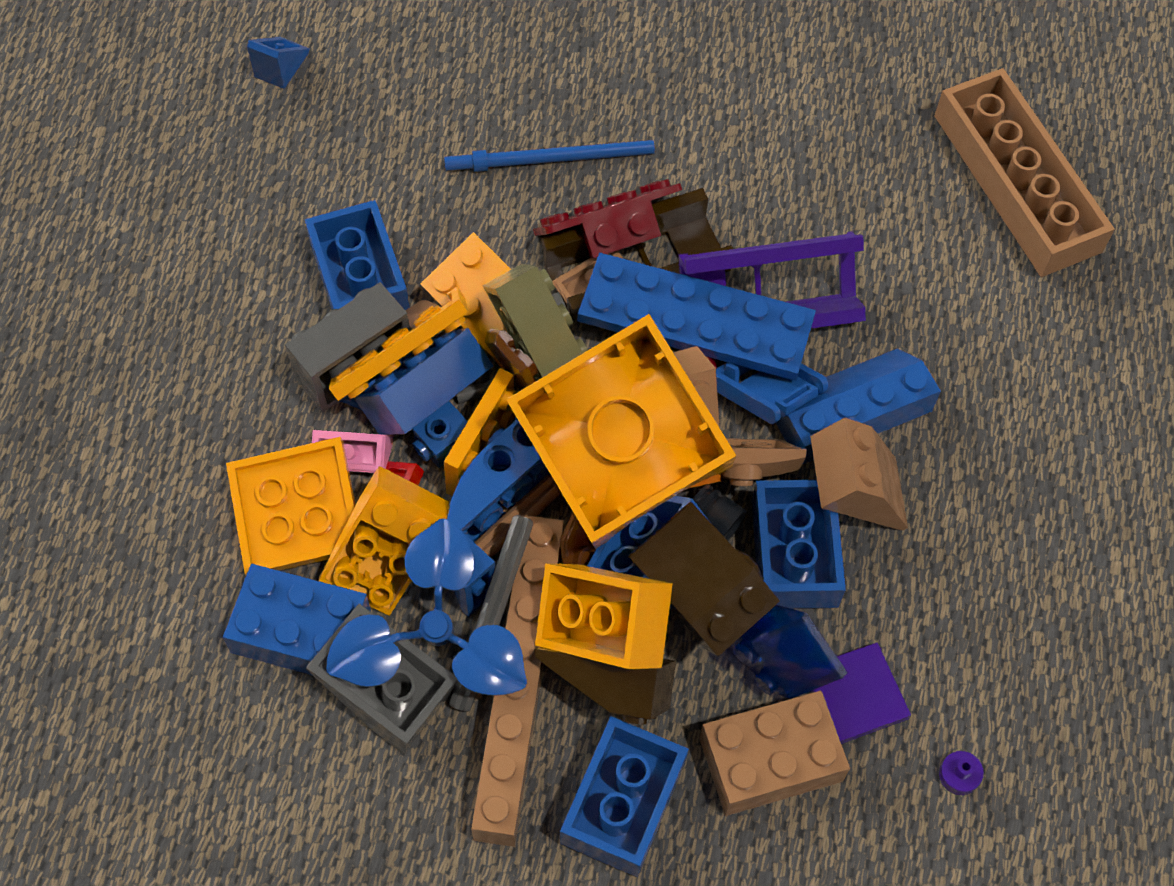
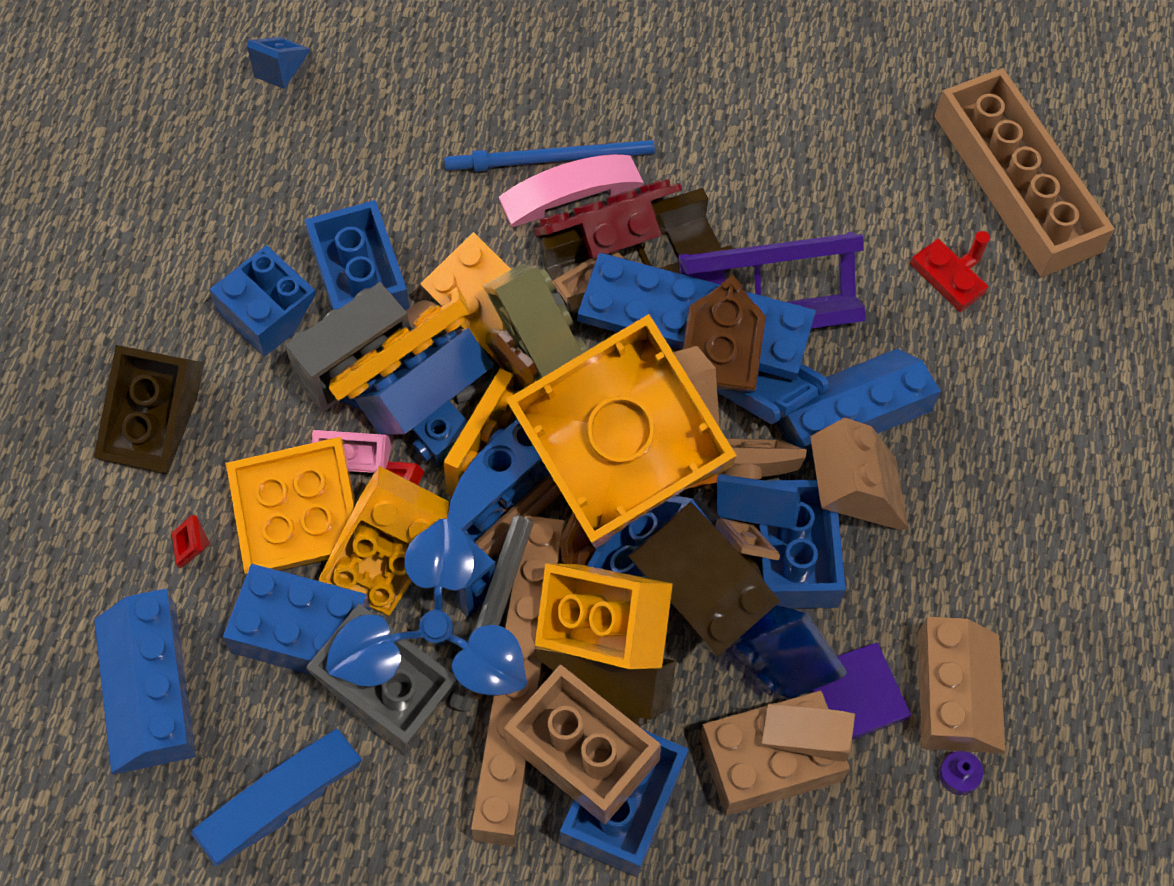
(144, 683): none -> blue slope
(147, 408): none -> dark brown slope
(188, 541): none -> red slope
(263, 300): none -> blue slope
(275, 797): none -> blue slope
(569, 183): none -> bright pink slope
(582, 744): none -> medium nougat brick
(729, 334): none -> reddish brown tile
(746, 539): none -> medium nougat slope
(757, 501): none -> blue slope
(809, 731): none -> medium nougat slope
(952, 274): none -> red plate
(960, 686): none -> medium nougat slope

